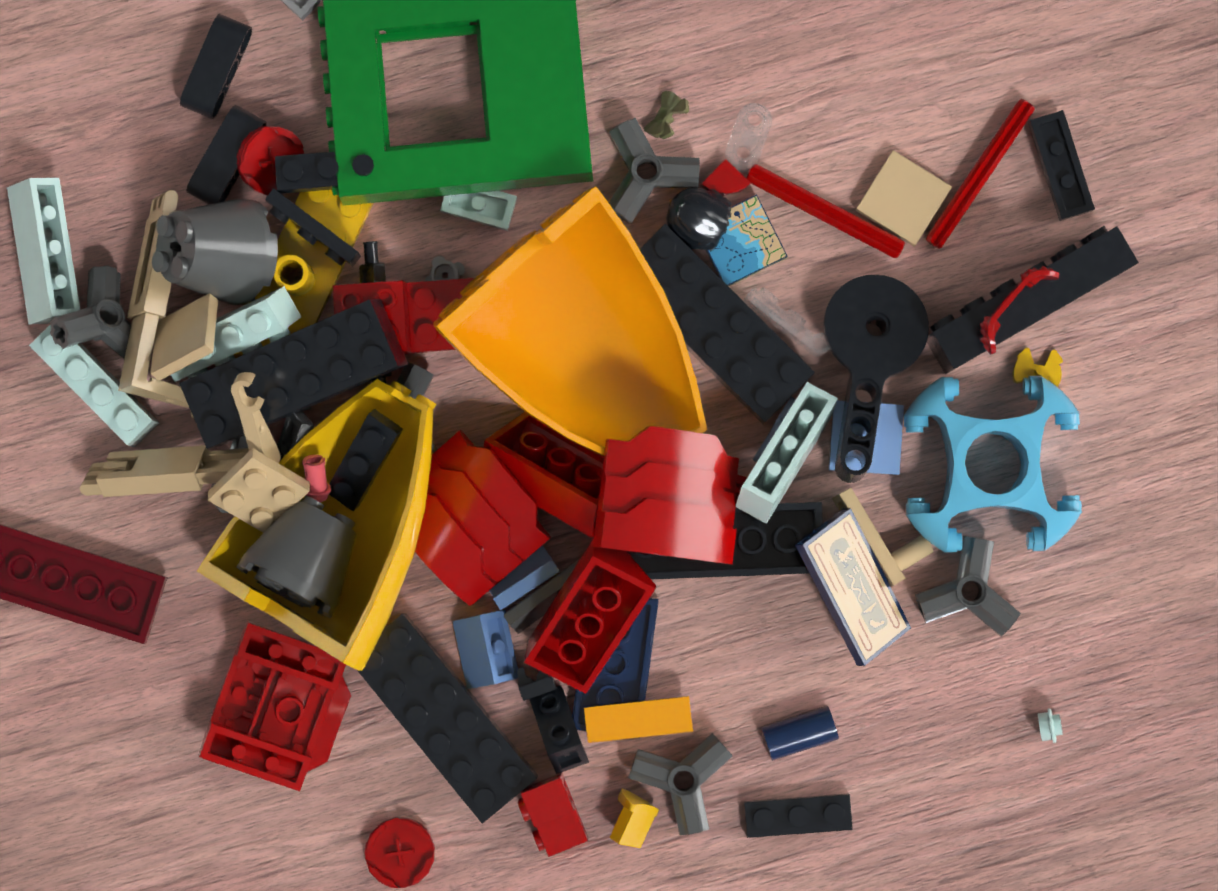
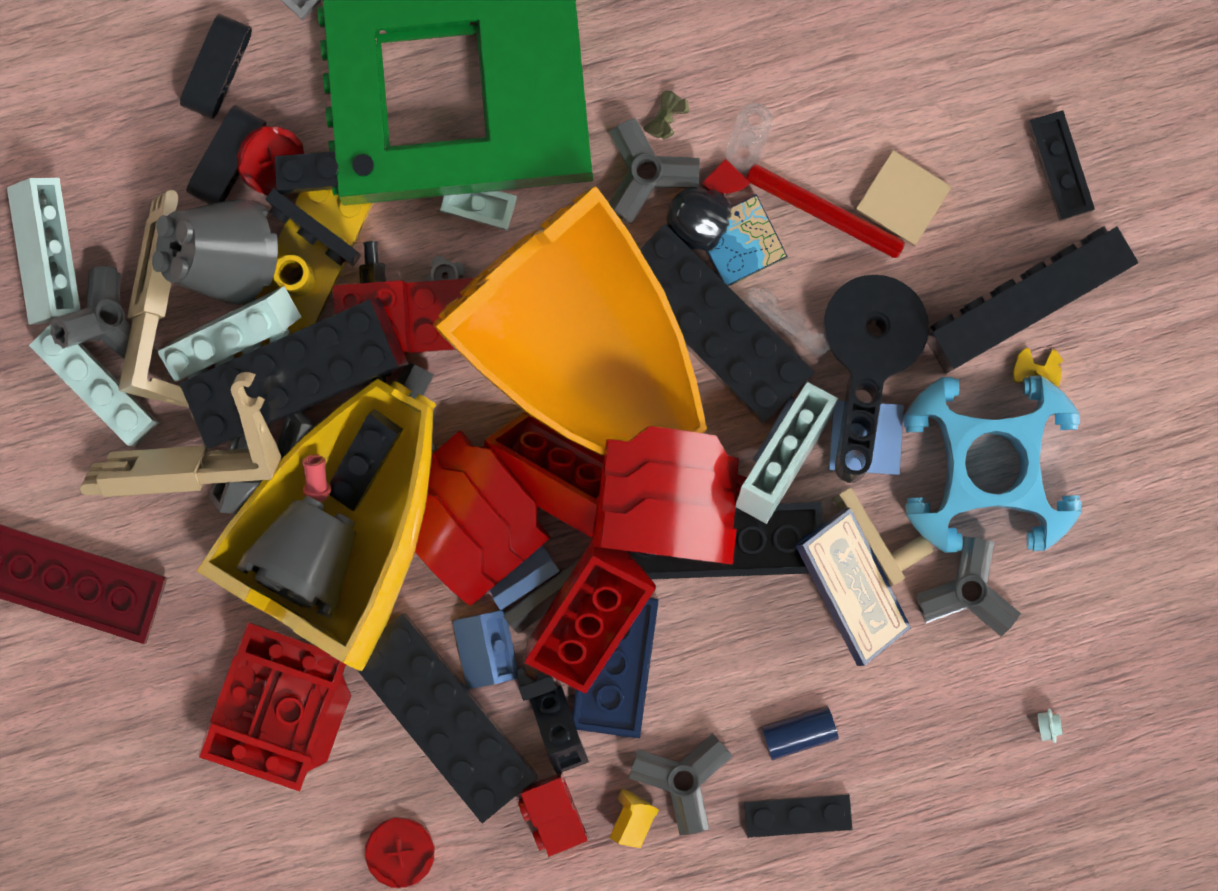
(184, 337): tan tile -> none
(258, 490): tan plate -> none
(638, 719): light orange tile -> none
(980, 173): red axle -> none
(991, 325): red piece -> none

